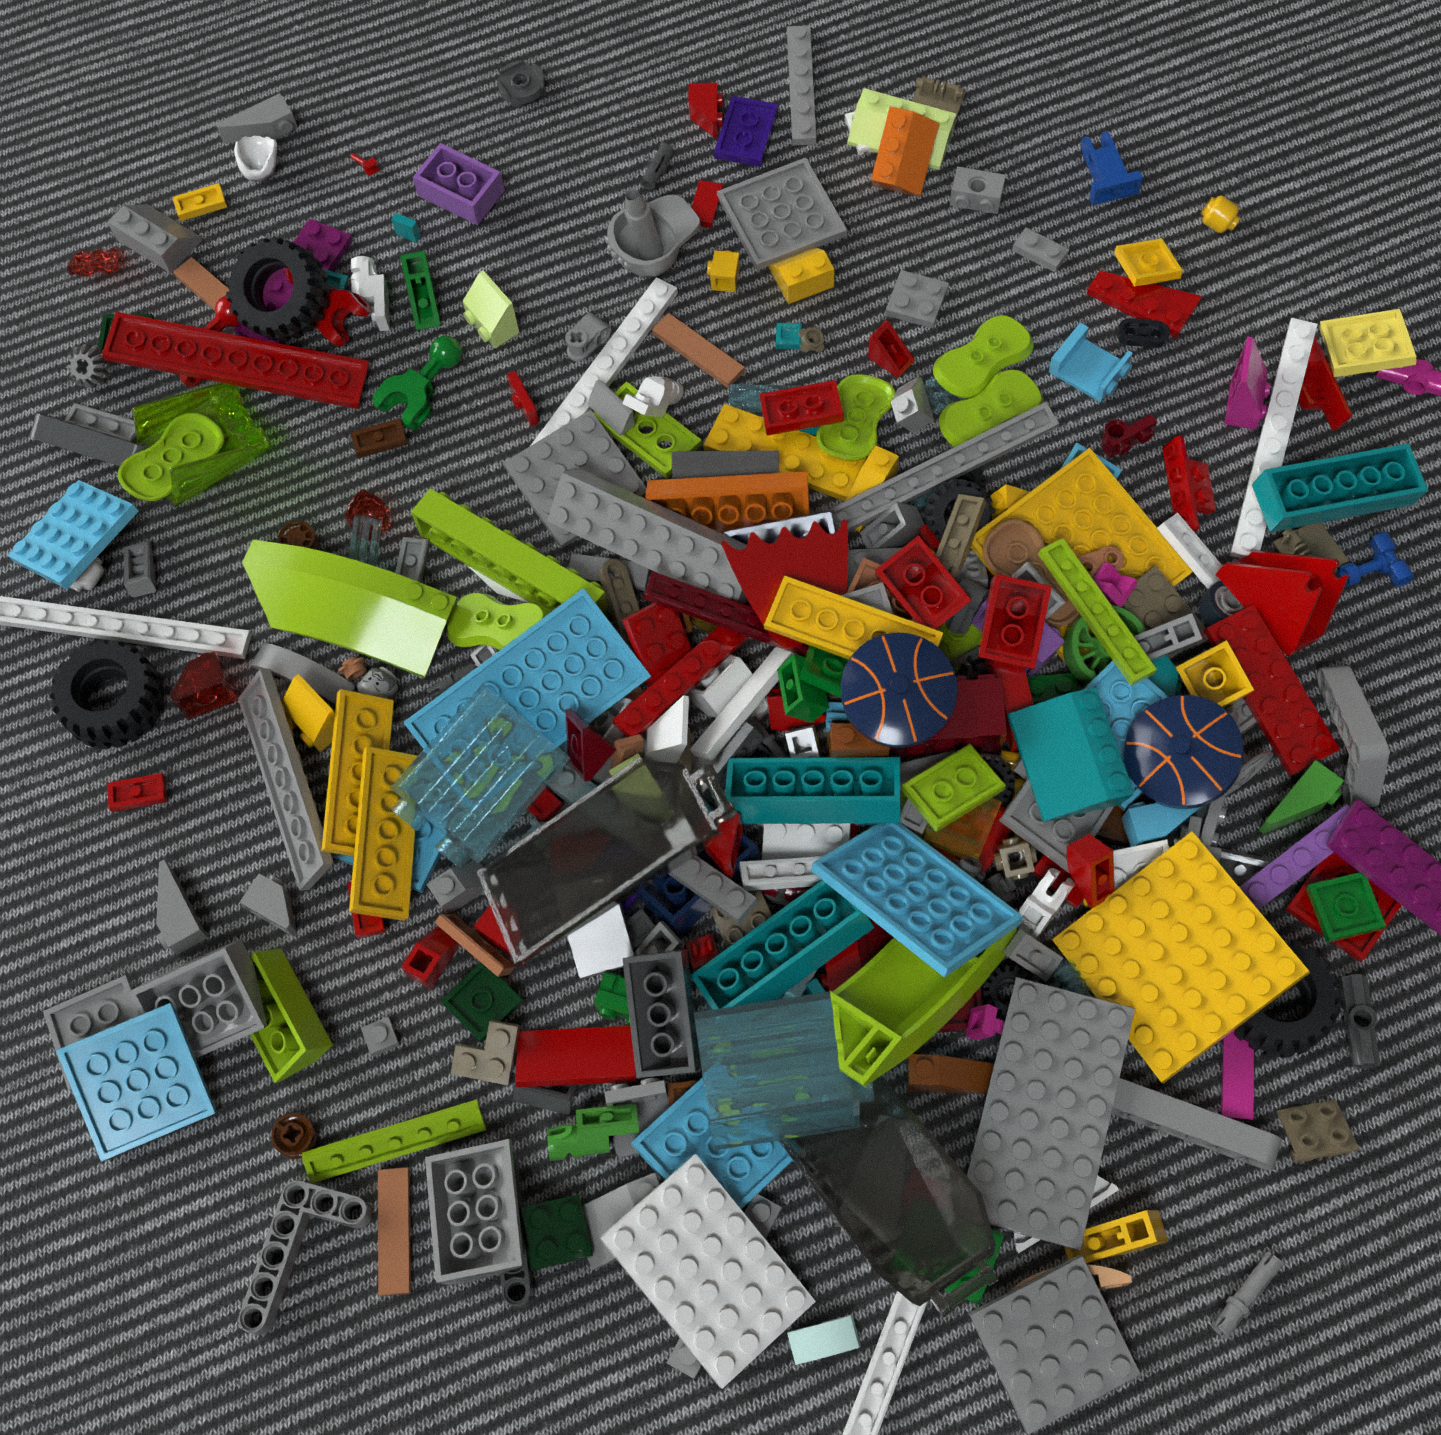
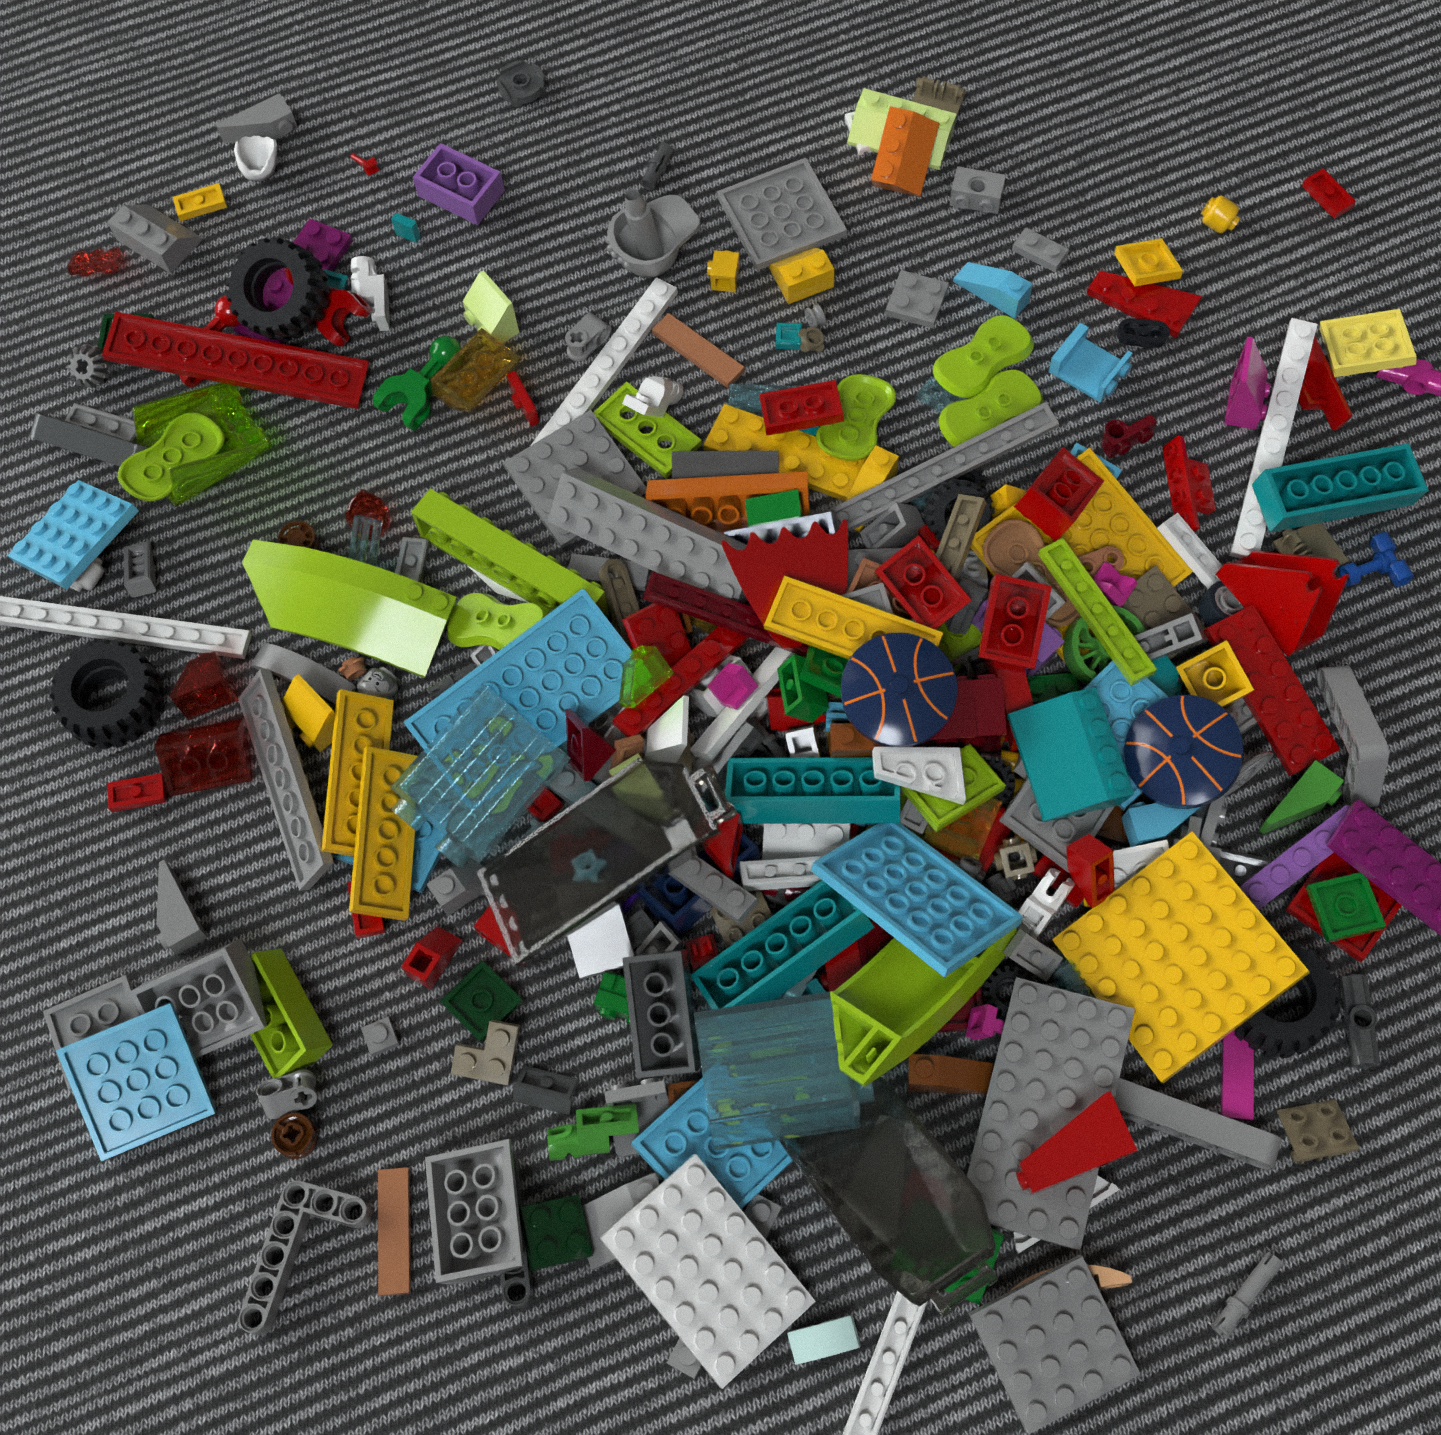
(201, 282): nougat tile -> none
(204, 757): none -> clear red slope
(270, 902): light grey slope -> none
(286, 1095): none -> light grey piece
(378, 438): reddish brown plate -> none
(393, 1141): lime plate -> none
(420, 290): green slope -> none
(473, 372): none -> clear yellow slope
(475, 944): nougat tile -> none
(575, 1056): red tile -> none
(584, 860): none -> clear light blue plate
(610, 408): light grey slope -> none
(642, 675): none -> clear neon green slope
(704, 105): red slope -> none
(706, 202): red tile -> none
(732, 686): none -> dark pink panel
(746, 131): dark purple plate -> none
(773, 507): none -> green slope
(801, 85): light grey plate -> none
(815, 316): none -> light grey bush
(889, 350): red slope -> none
(912, 405): light grey slope -> none
(922, 769): none -> white wing
(996, 286): none -> medium azure slope
(1059, 494): none -> red slope
(1082, 1145): none -> red slope
(1108, 172): blue piece -> none
(1121, 1237): yellow slope -> none
(1328, 193): none -> red plate

